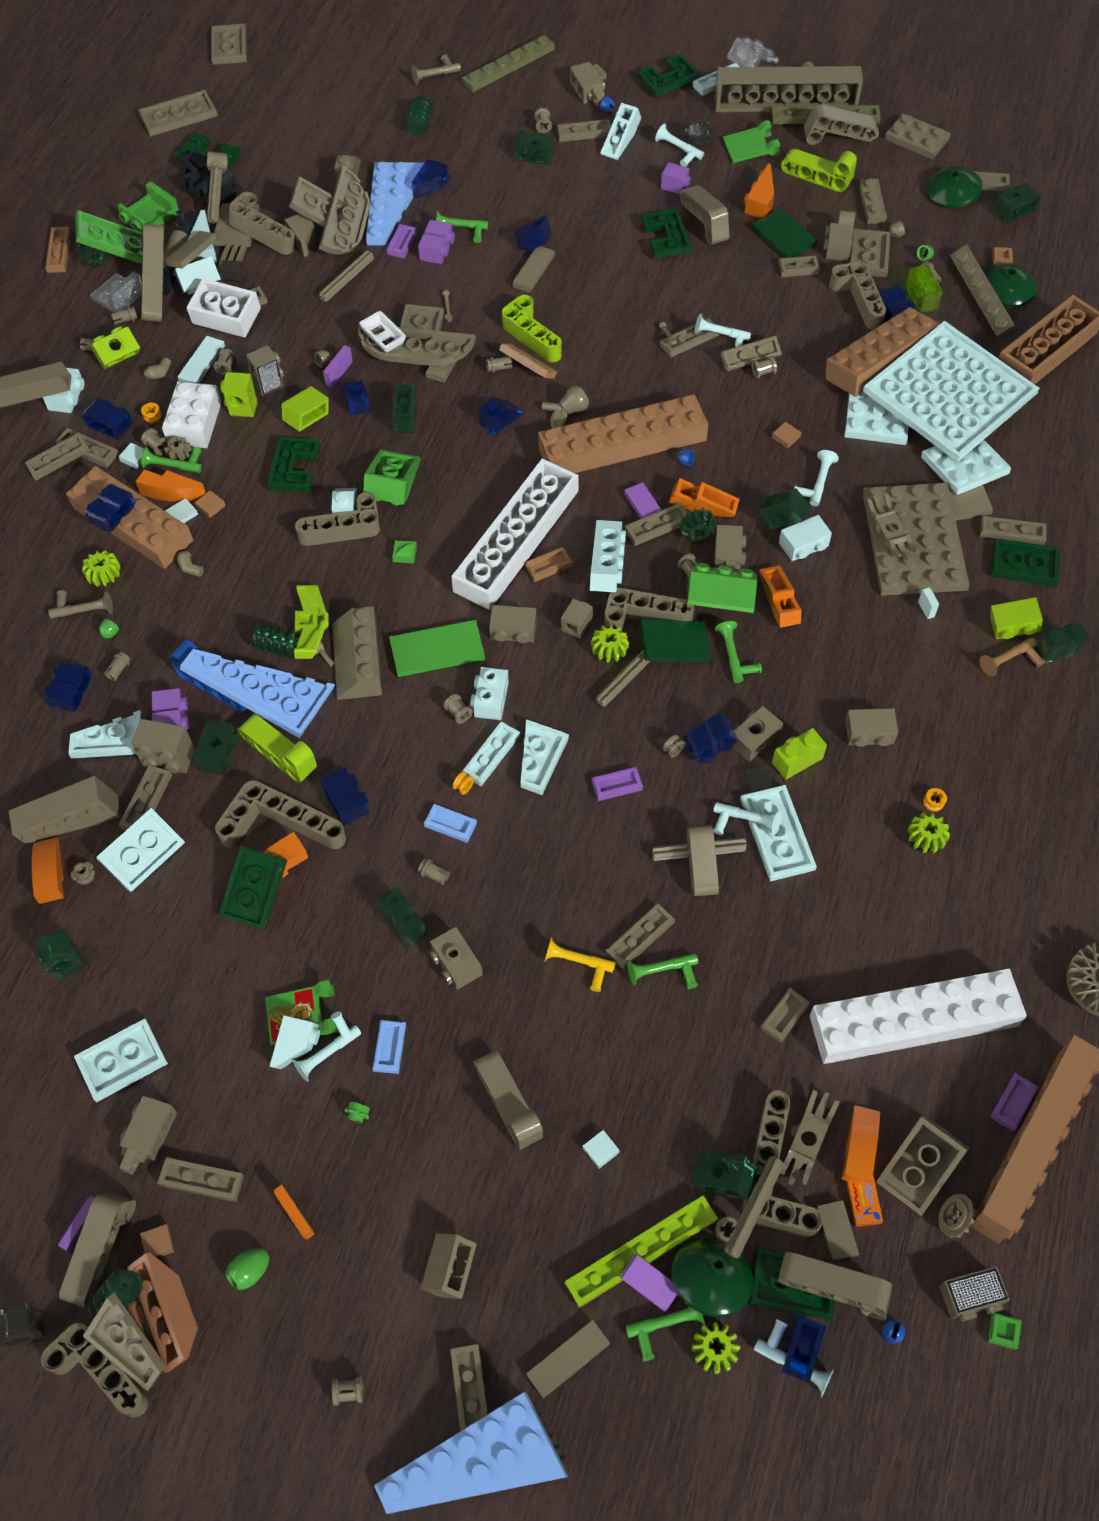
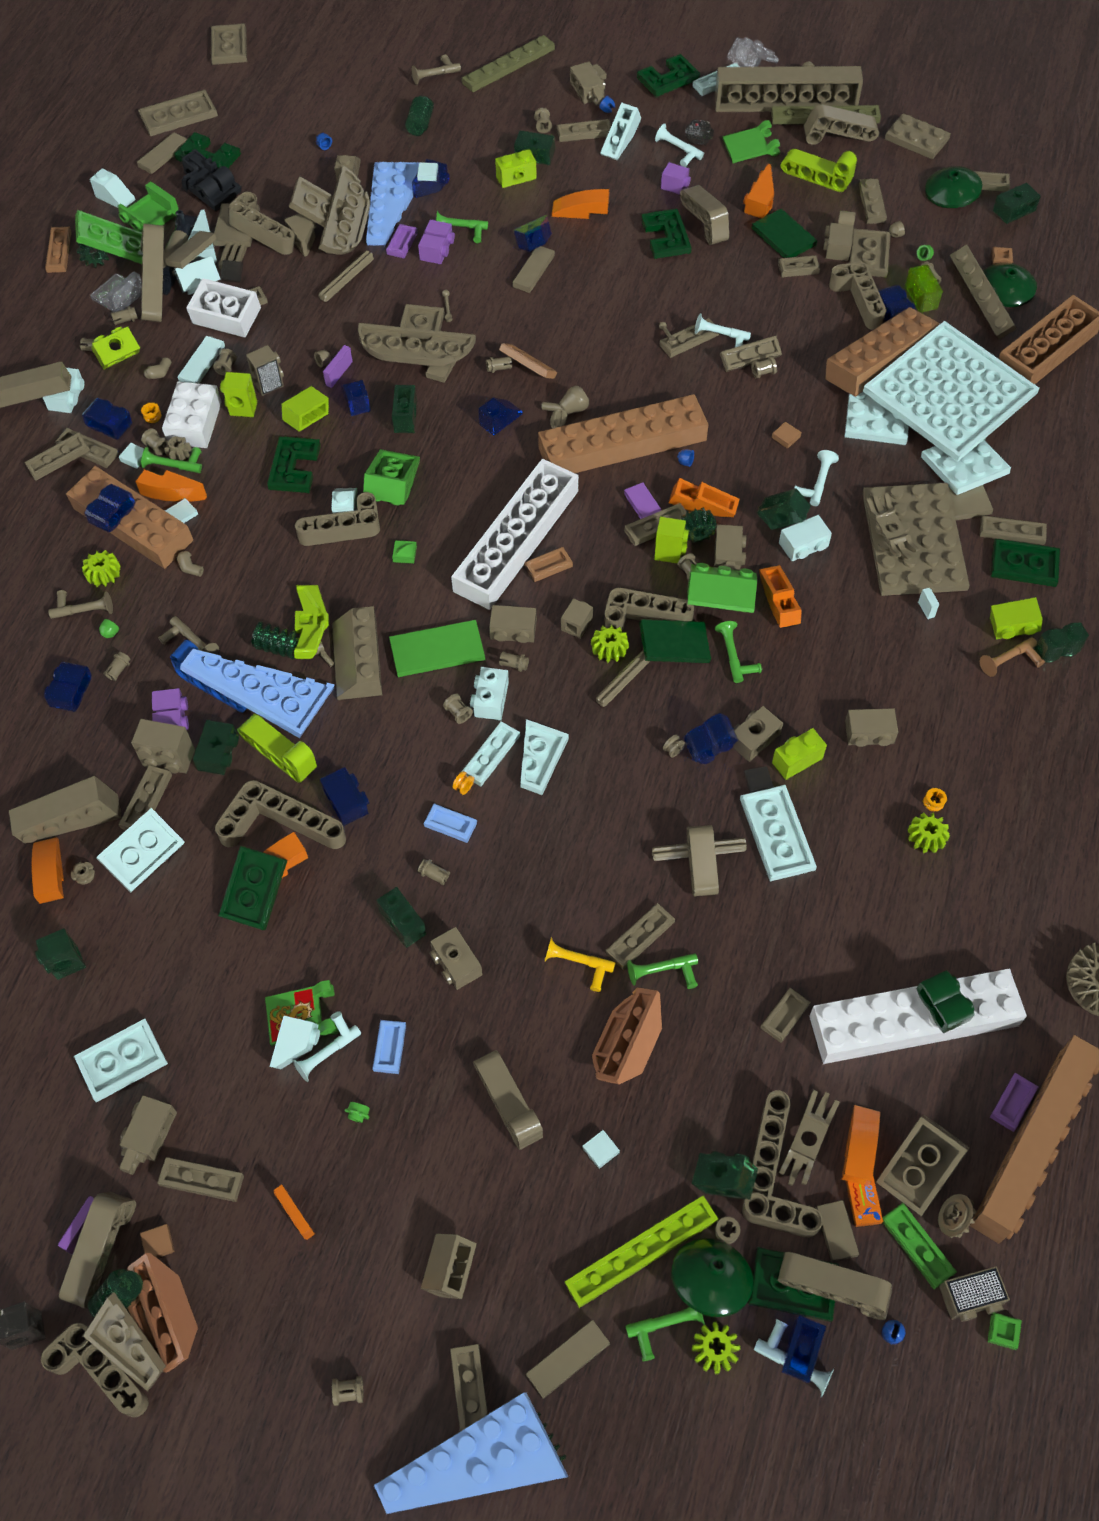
(106, 740): light aqua wing -> none
(111, 189): none -> light aqua slope
(161, 153): none -> dark tan tile
(179, 626): none -> dark tan piece
(210, 504): medium nougat tile -> none
(217, 165): dark tan axle -> none
(247, 1268): bright green animal -> none
(324, 143): none -> blue hinge
(390, 328): white piece -> none
(427, 171): none -> light aqua tile
(514, 661): none -> dark tan pin
(515, 168): none -> lime brick
(519, 322): lime beam -> none
(581, 204): none -> orange slope
(606, 559): light aqua brick -> none
(617, 783): medium lavender tile -> none
(628, 1037): none -> nougat wedge
(649, 1282): medium lavender tile -> none
(671, 540): none -> lime brick
(725, 811): light aqua piece -> none
(754, 1207): dark tan axle -> none
(918, 1246): none -> bright green tile
(945, 1001): none -> dark green brick

